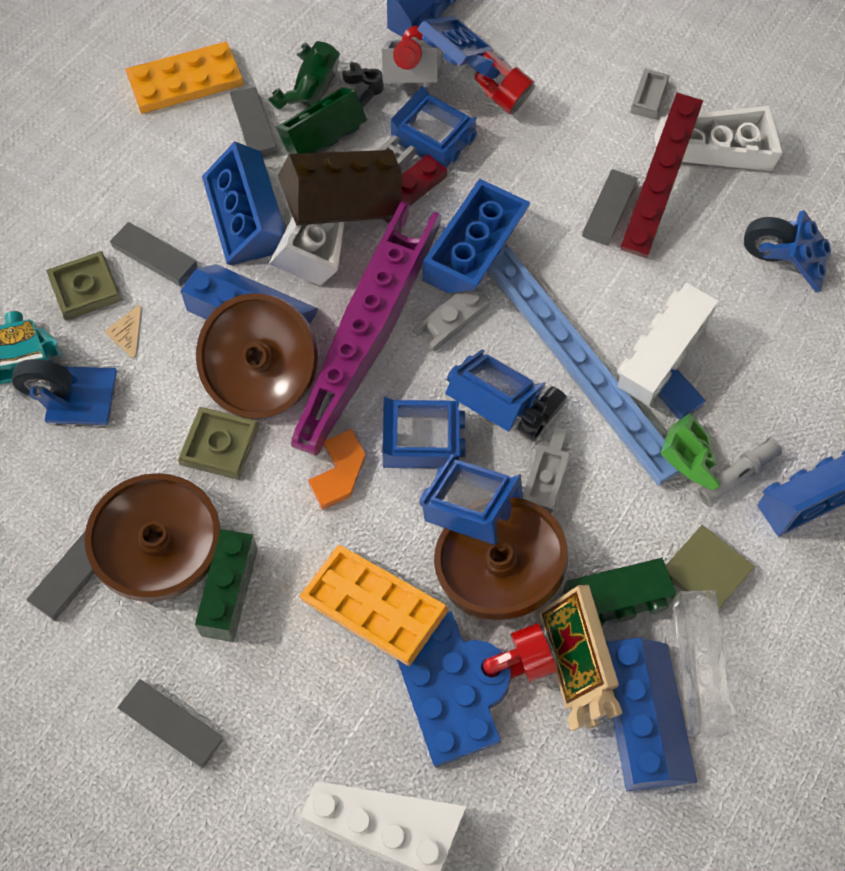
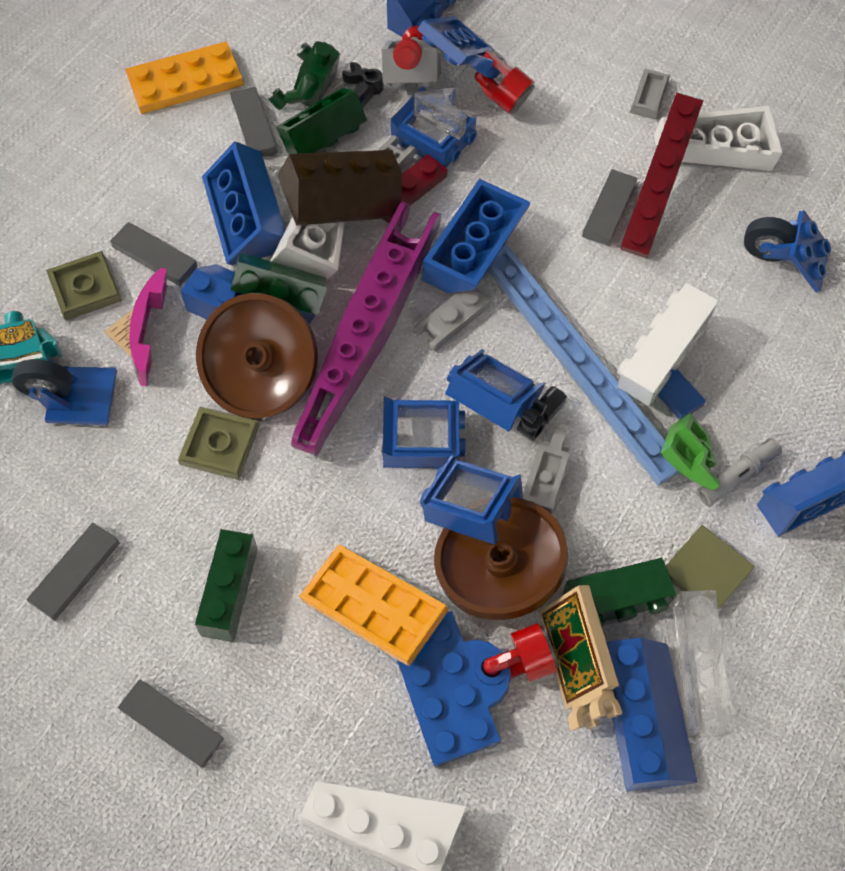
(150, 297): none -> dark pink slope
(152, 537): reddish brown dish -> none
(295, 286): none -> dark green brick
(340, 481): orange tile -> none
(439, 110): none -> clear slope

